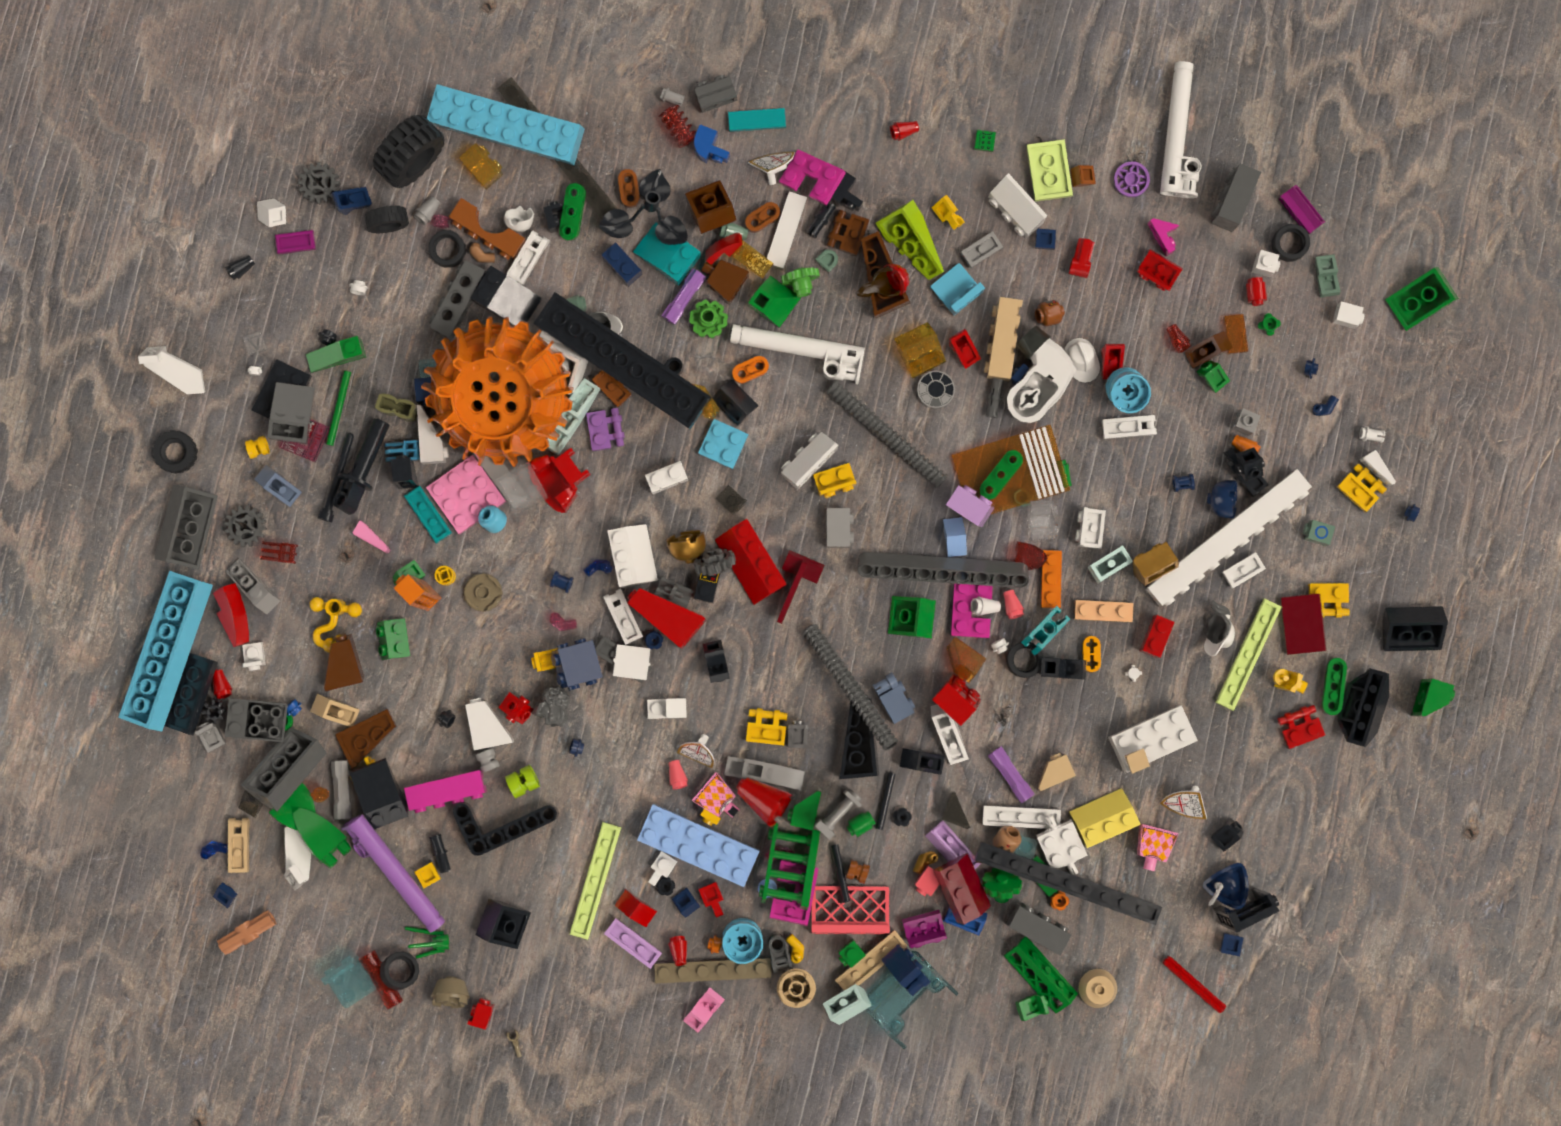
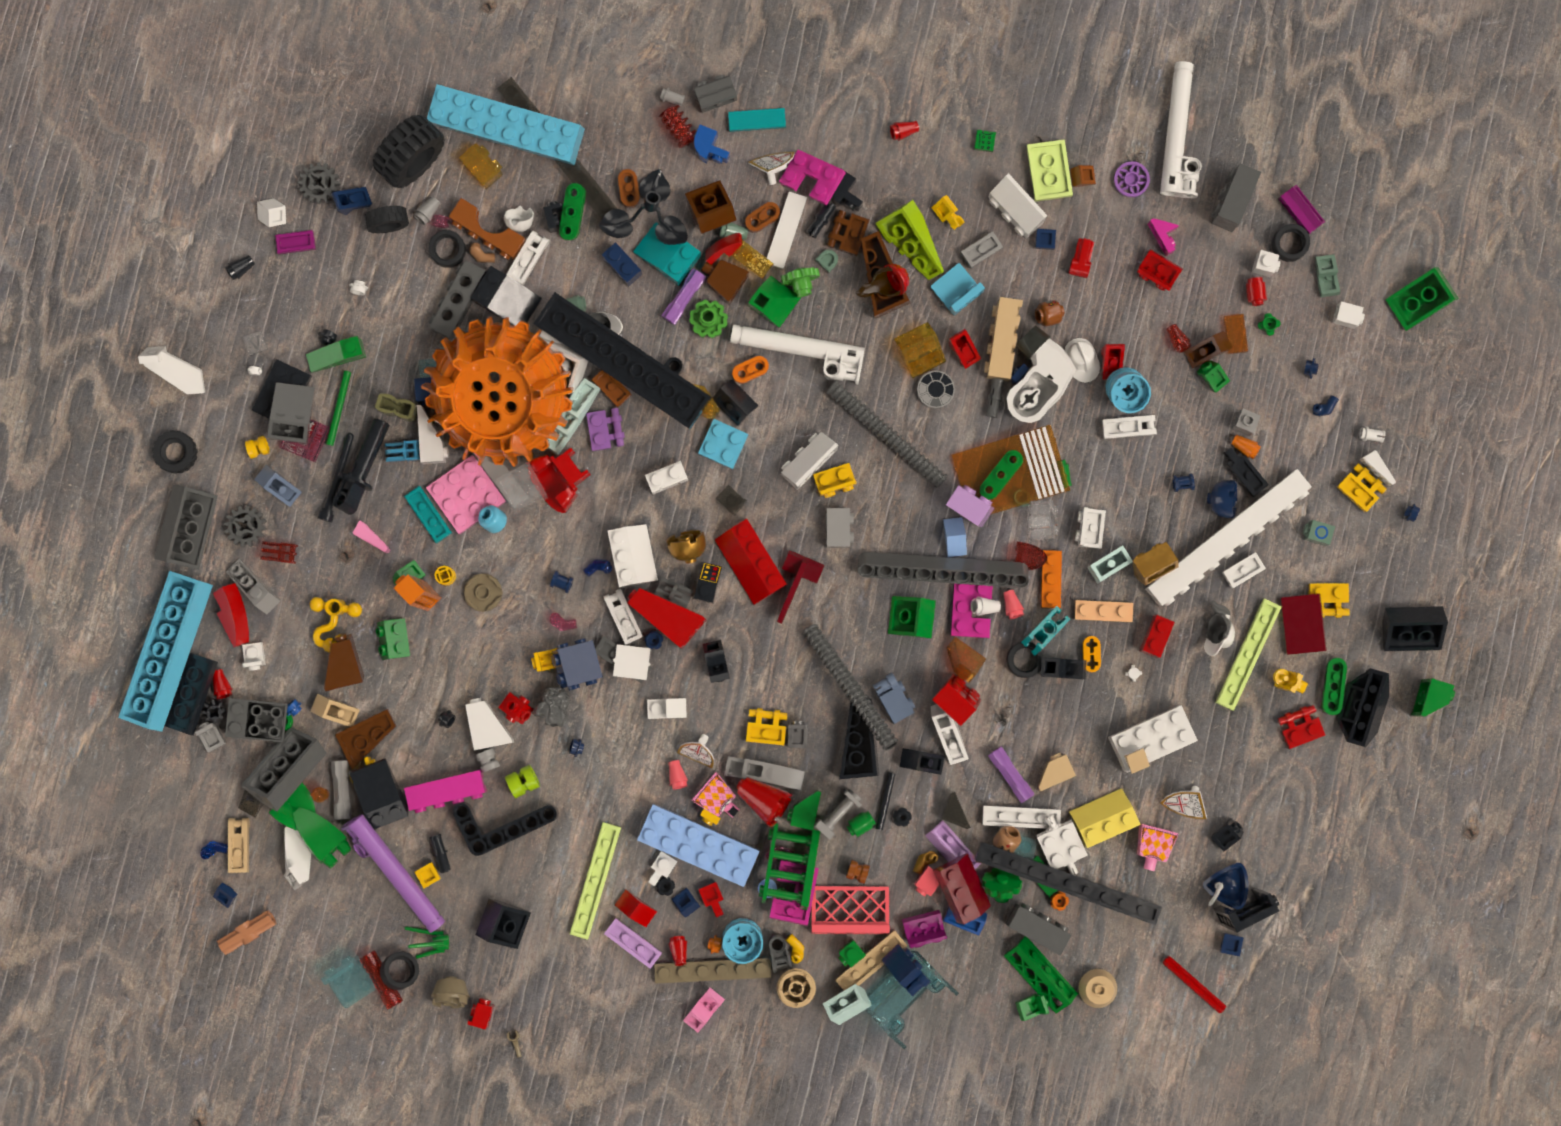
(404, 472): black slope -> none
(714, 562): dark grey gear -> none
(840, 873): black bar -> none
(999, 646): white plate -> none
(1249, 464): black brick -> none

